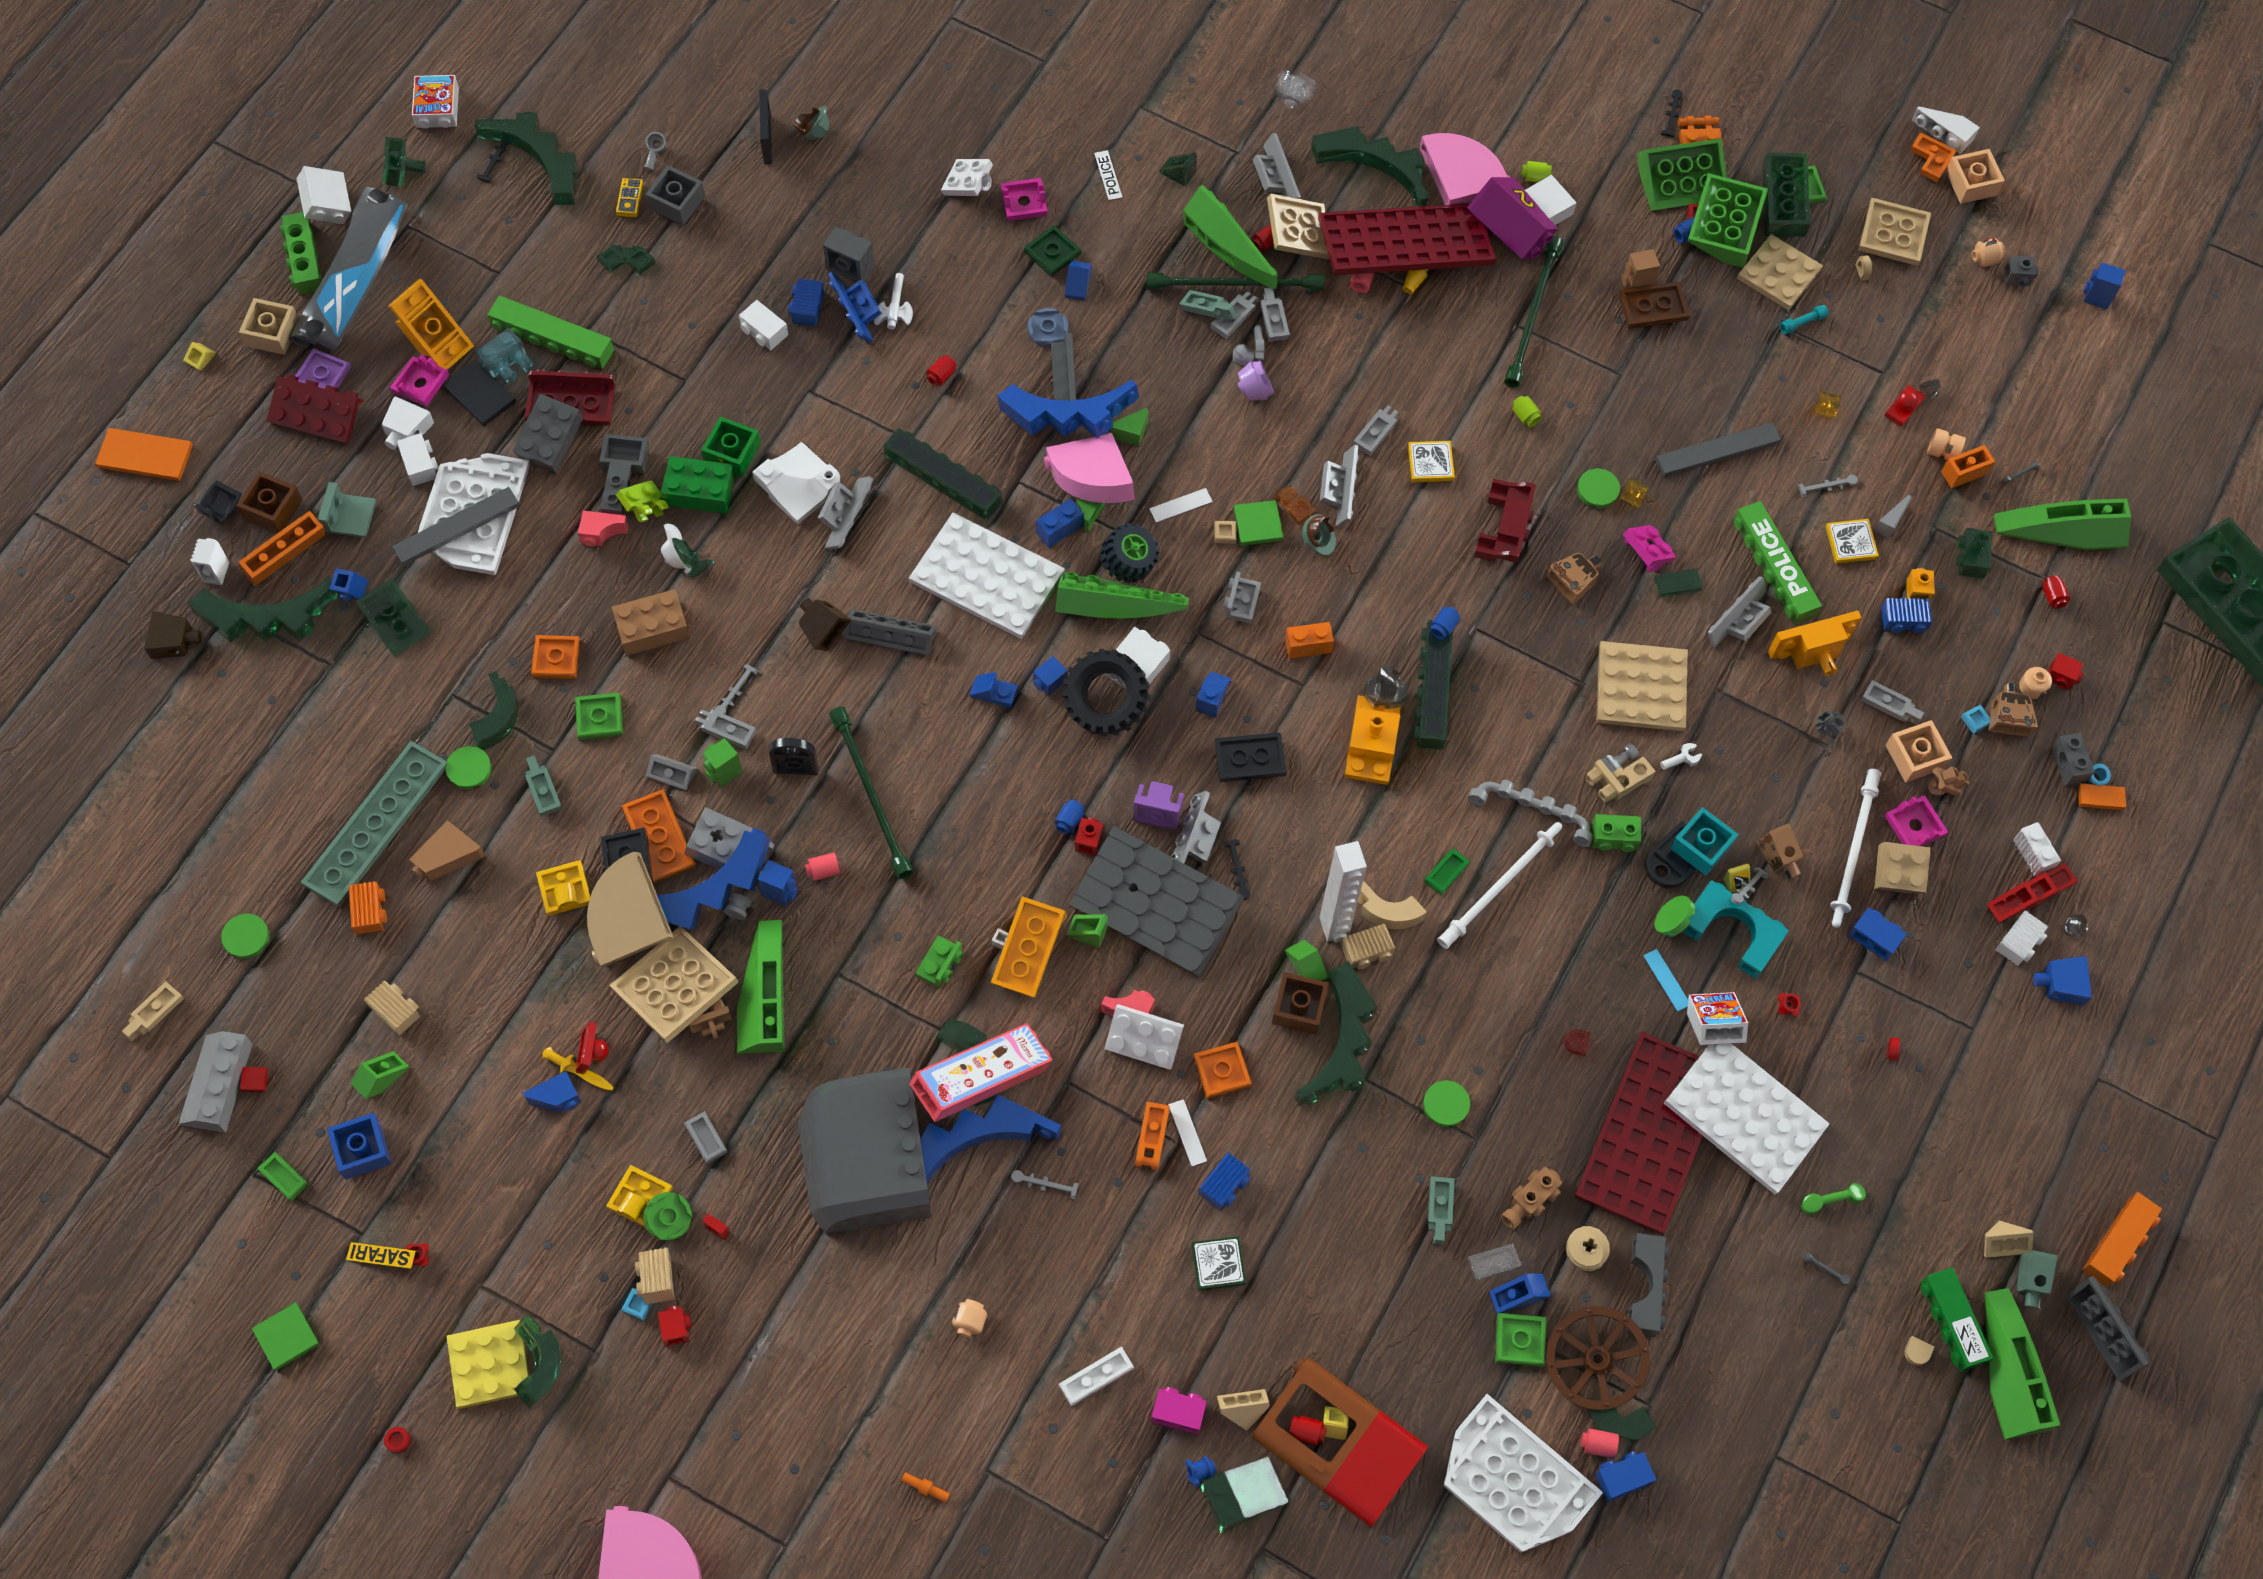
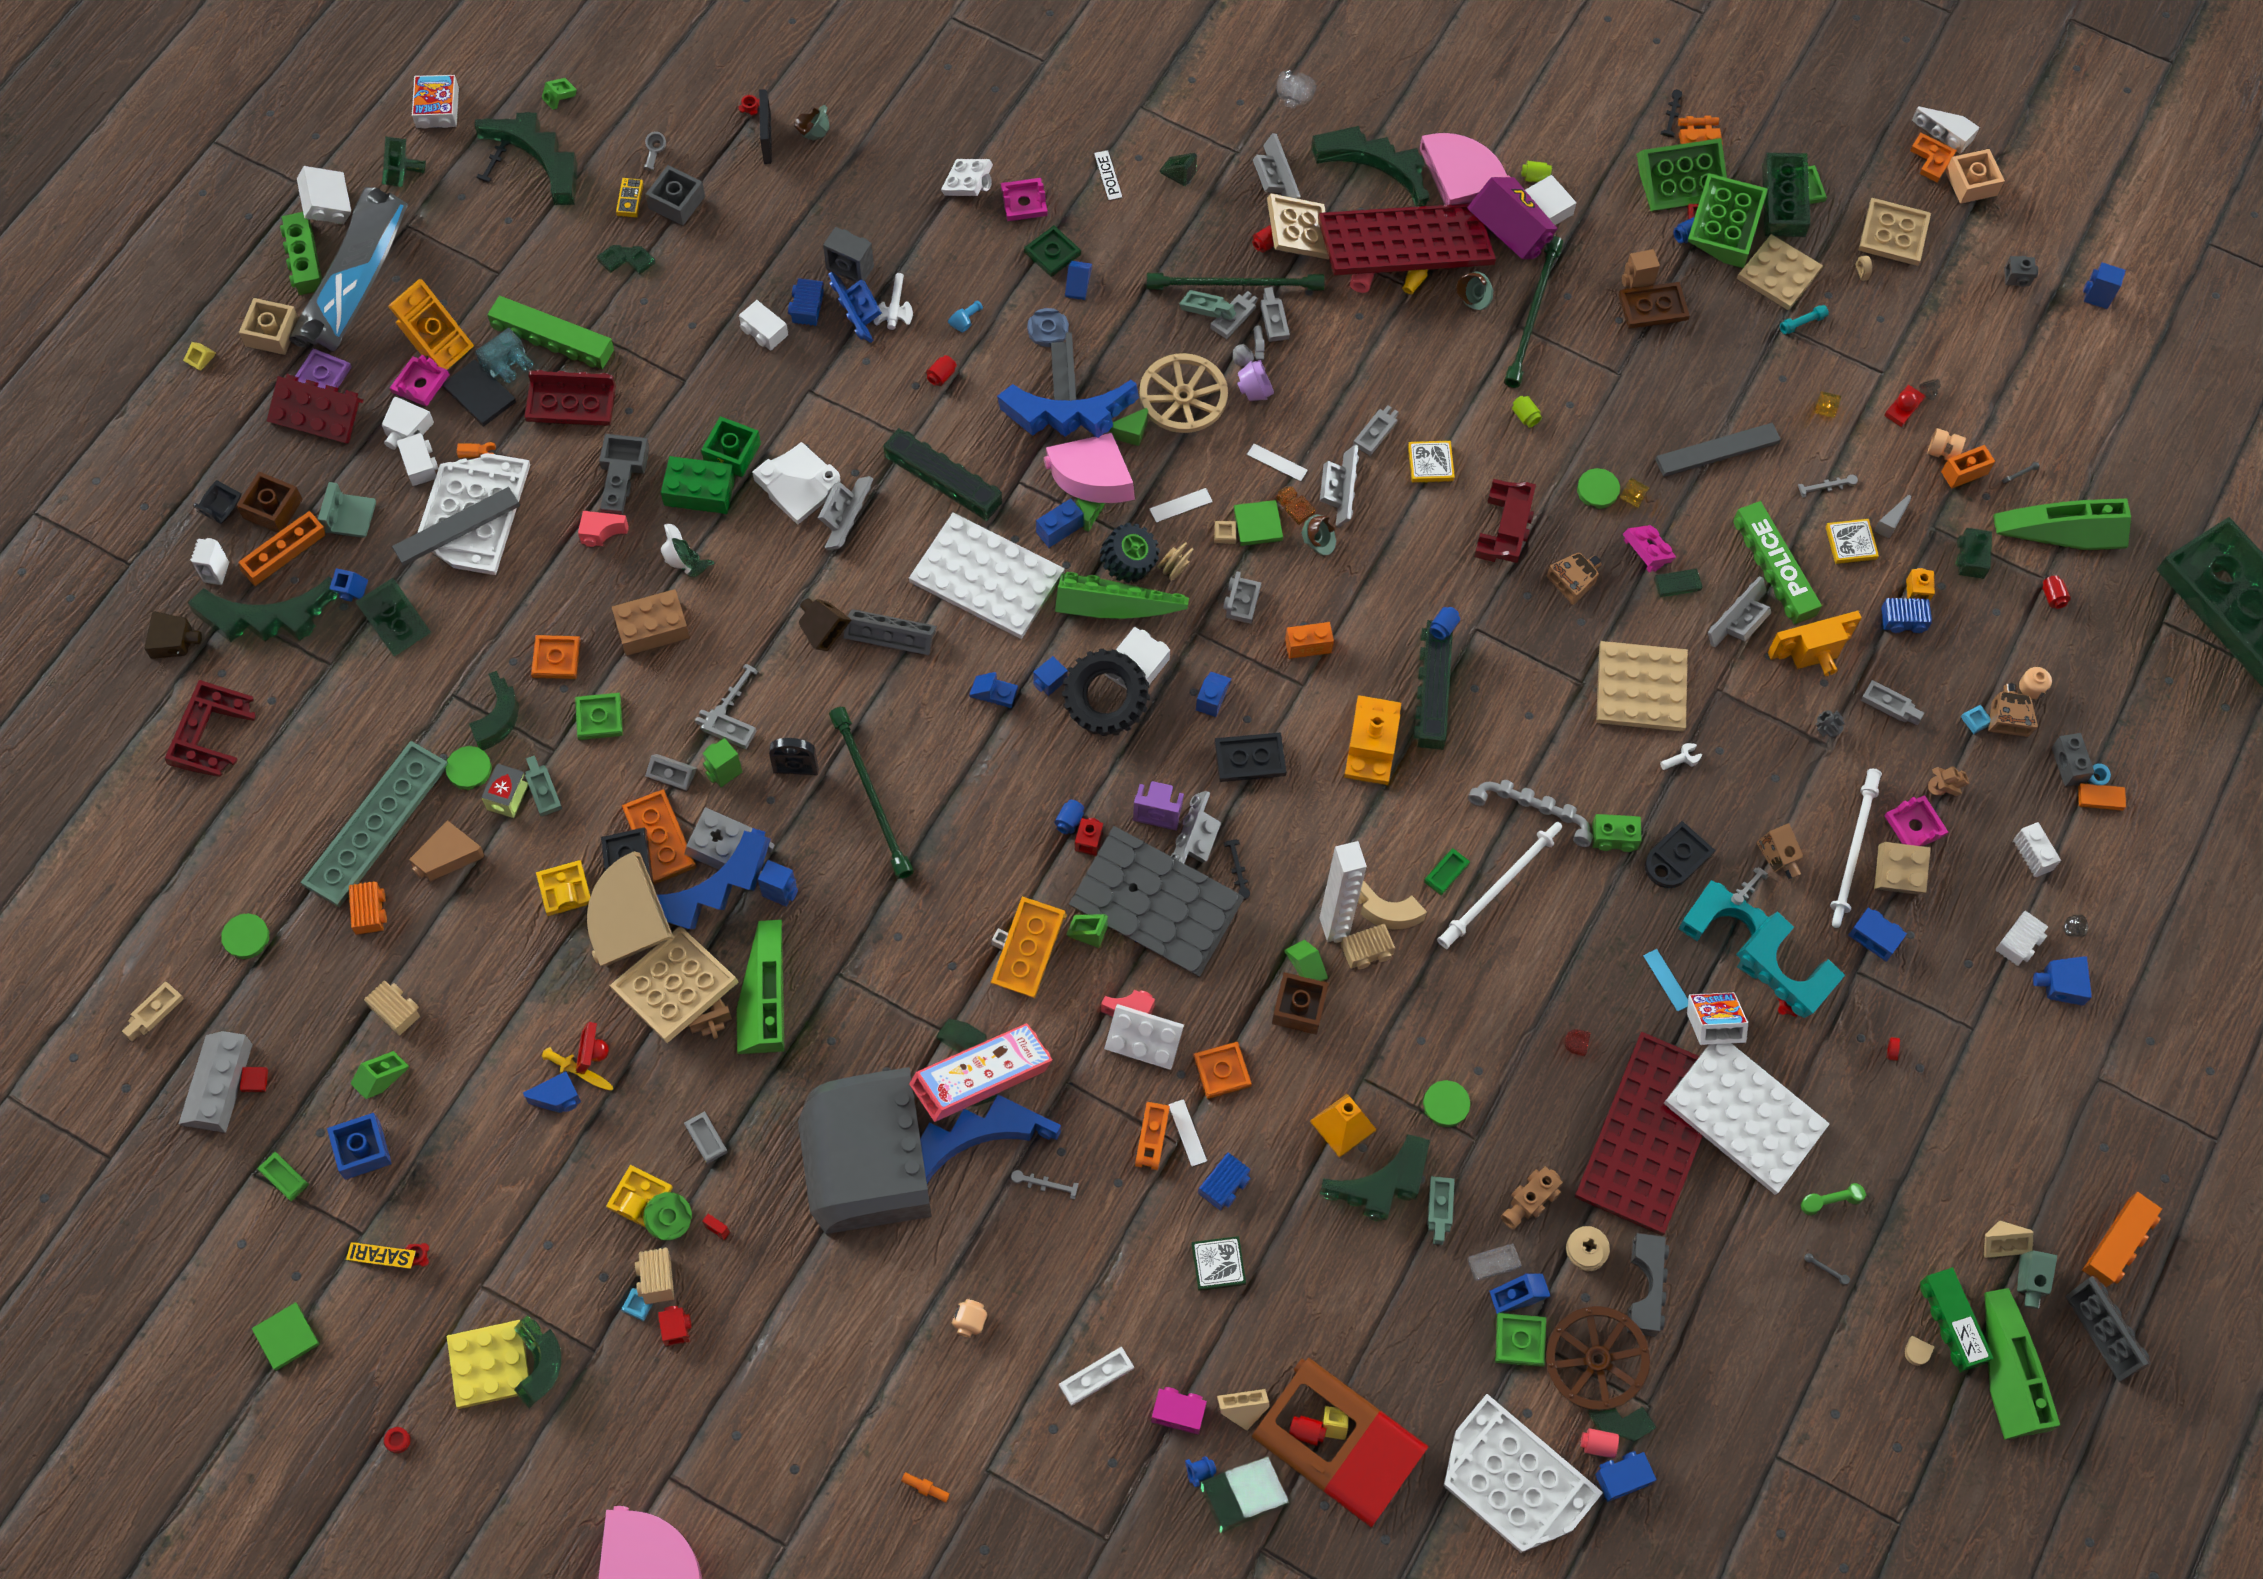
(144, 454): orange tile -> none
(206, 699): none -> dark red wedge
(473, 451): none -> orange bar
(504, 791): none -> piece
(548, 433): dark grey brick -> none
(557, 90): none -> bright green bracket
(639, 497): lime plate -> none
(737, 906): light grey wheel -> none
(749, 105): none -> red plate
(822, 866): coral brick -> none
(939, 962): bright green bracket -> none
(960, 319): none -> dark azure bar
(1175, 561): none -> tan piece
(1185, 391): none -> tan wheel
(1225, 238): bright green wedge -> none
(1277, 462): none -> white sticker
(1343, 1068): clear green arch -> none
(1343, 1125): none -> light orange slope
(1376, 1191): none -> clear green arch
(1386, 689): clear smoke tile -> none
(1475, 290): none -> sand green piece
(1620, 780): tan hips -> none
(1674, 916): bright green tile -> none
(1704, 841): teal brick -> none
(1736, 876): slope -> none
(1760, 956): none -> teal arch
(1918, 751): light nougat brick -> none
(1988, 252): light nougat head -> none
(2032, 893): red slope -> none
(2065, 671): red brick -> none

